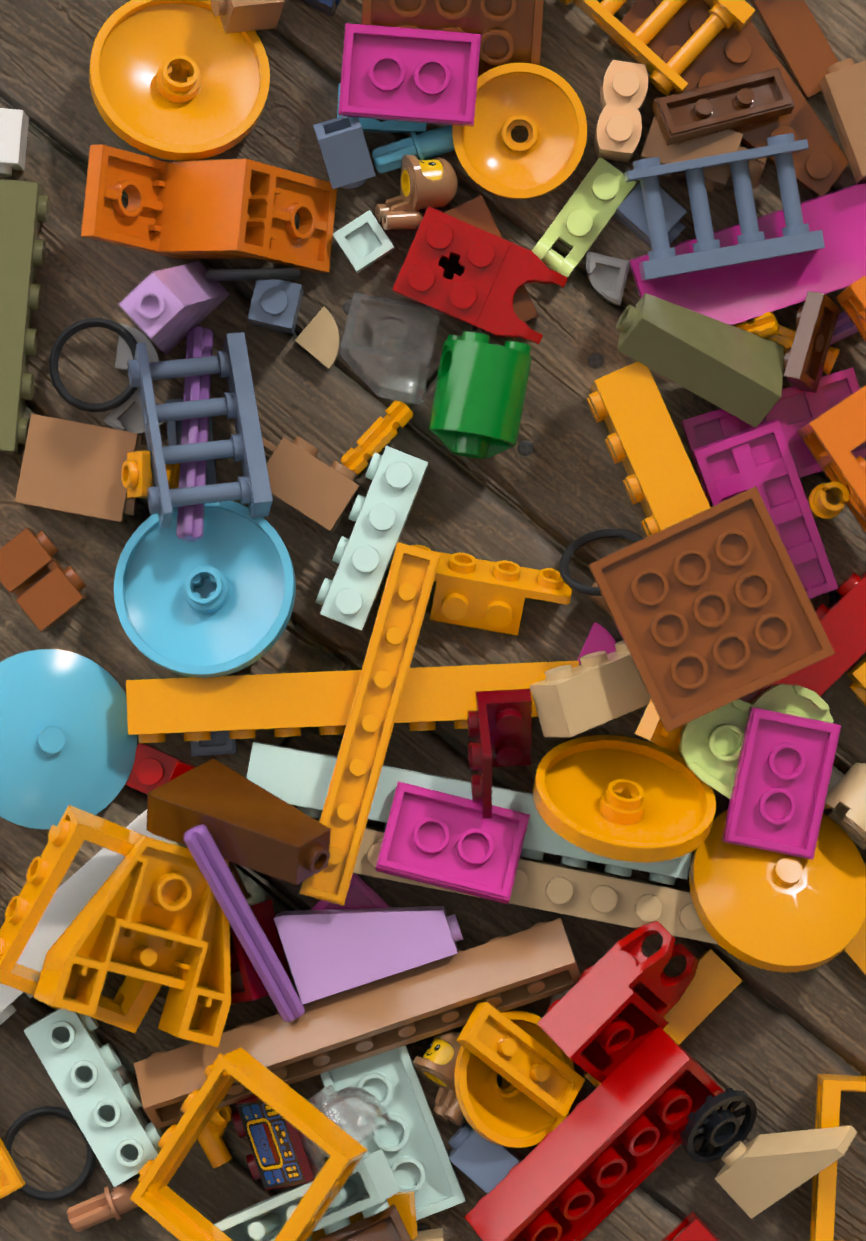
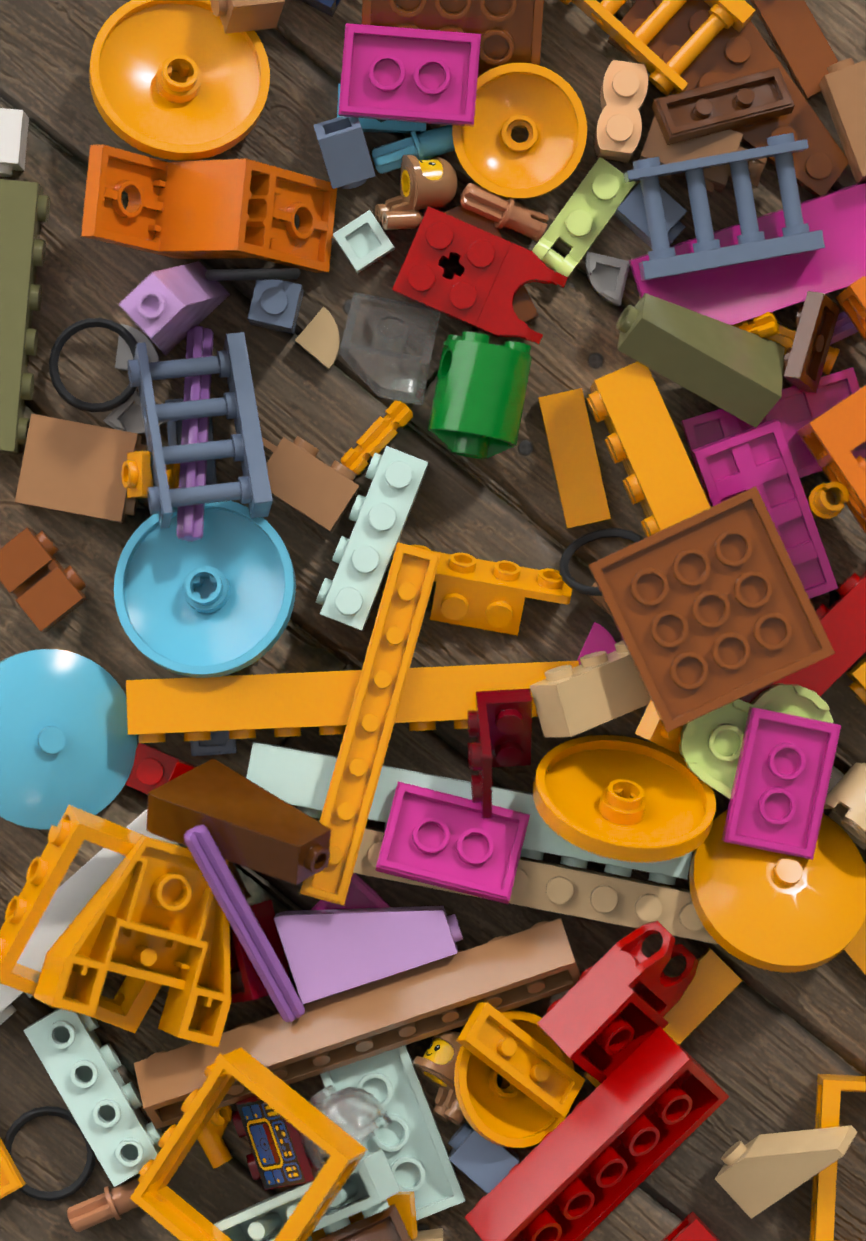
(504, 211): none -> nougat axle
(574, 458): none -> light orange tile
(719, 1125): black wheel -> none

